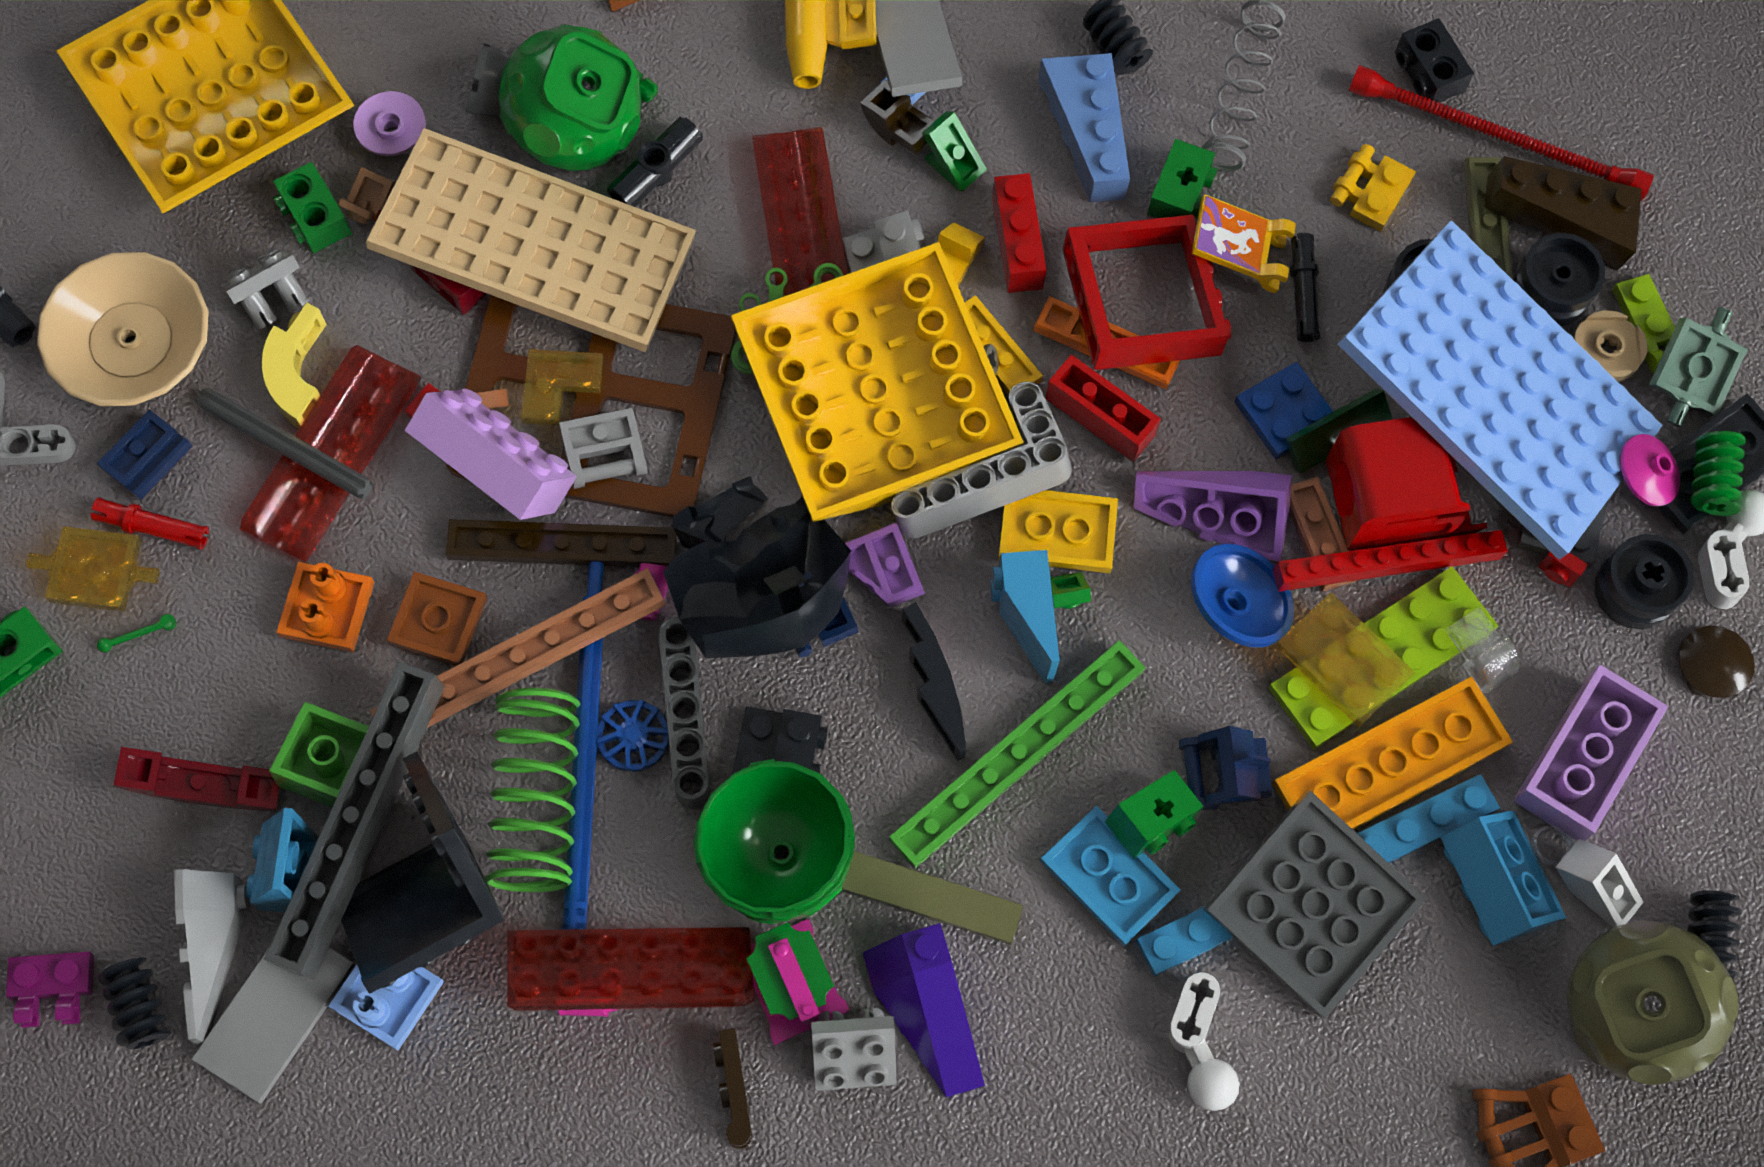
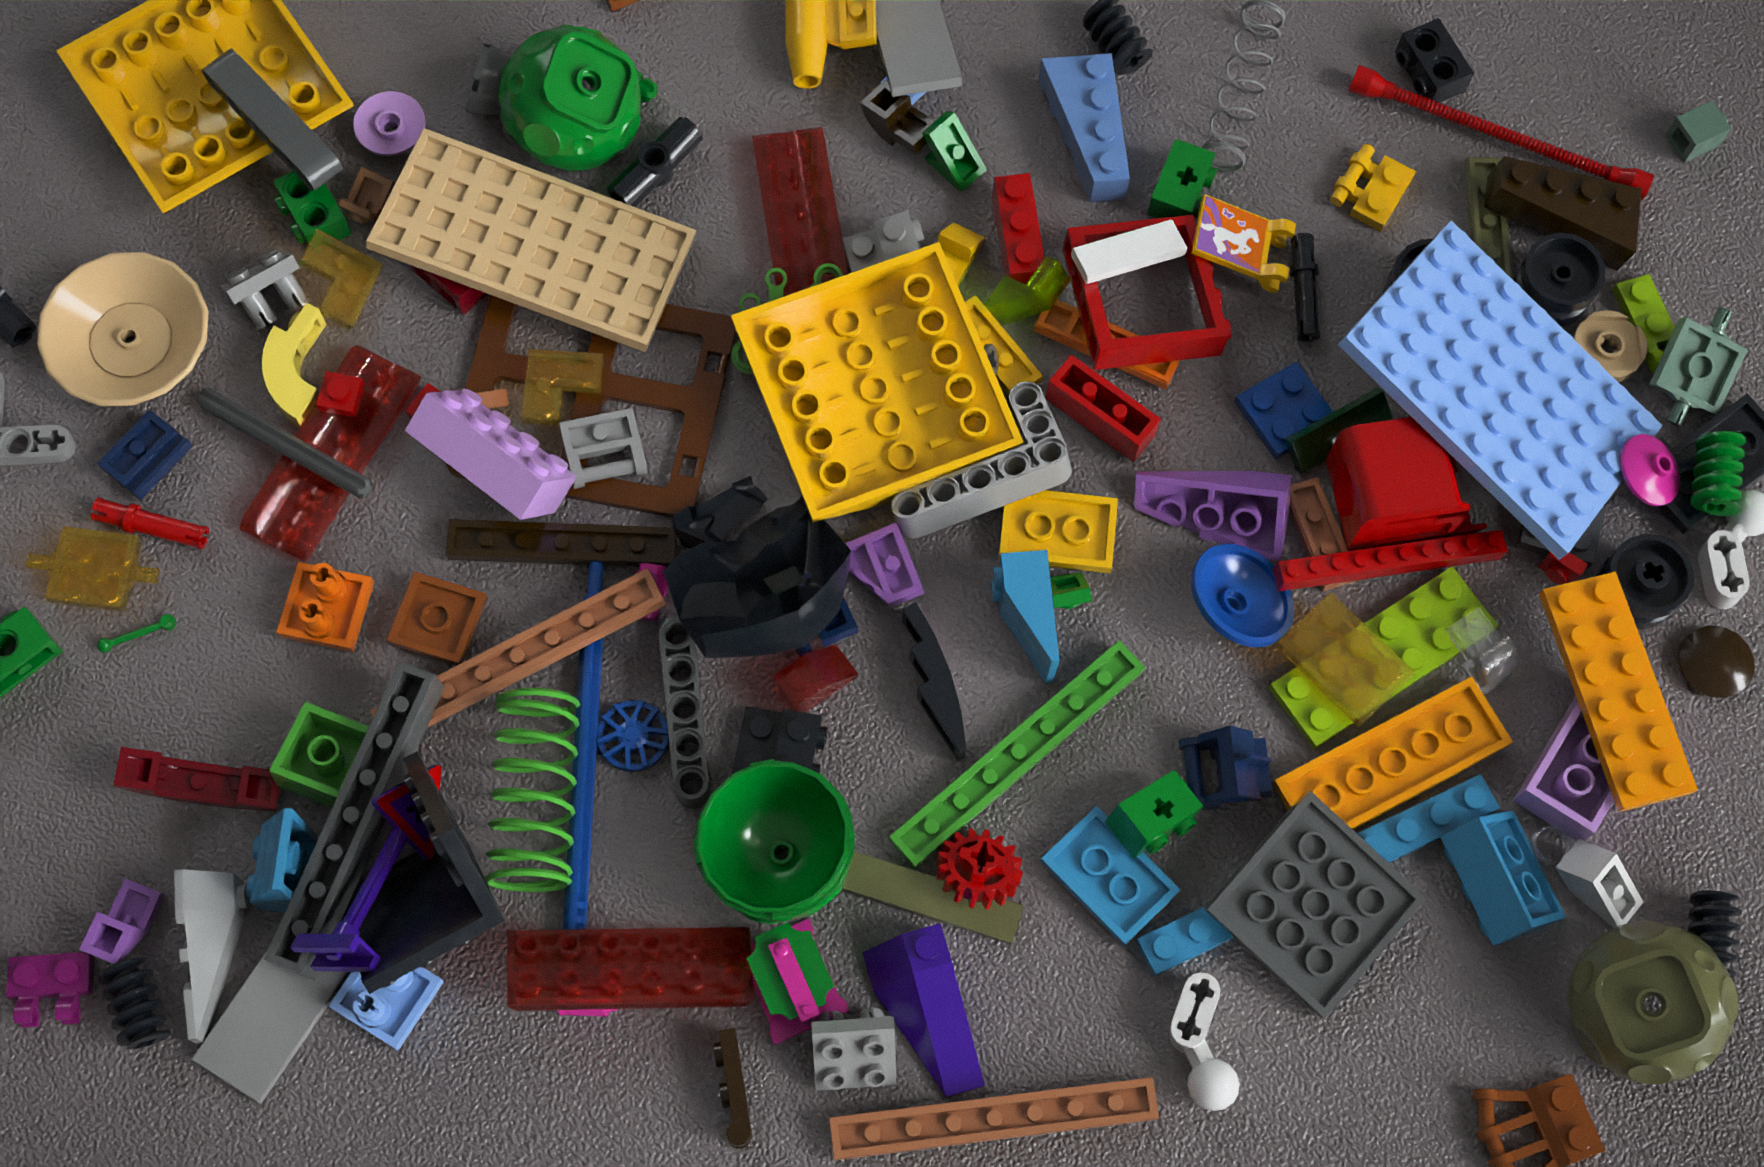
(126, 924): none -> medium lavender slope
(272, 119): none -> dark grey beam
(340, 394): none -> red plate
(344, 948): none -> dark purple piece
(350, 274): none -> clear yellow plate
(813, 678): none -> clear red slope
(960, 863): none -> red gear
(993, 1118): none -> nougat plate
(1016, 301): none -> clear neon green slope
(1128, 251): none -> white tile
(1617, 692): none -> light orange plate
(1698, 131): none -> sand green brick

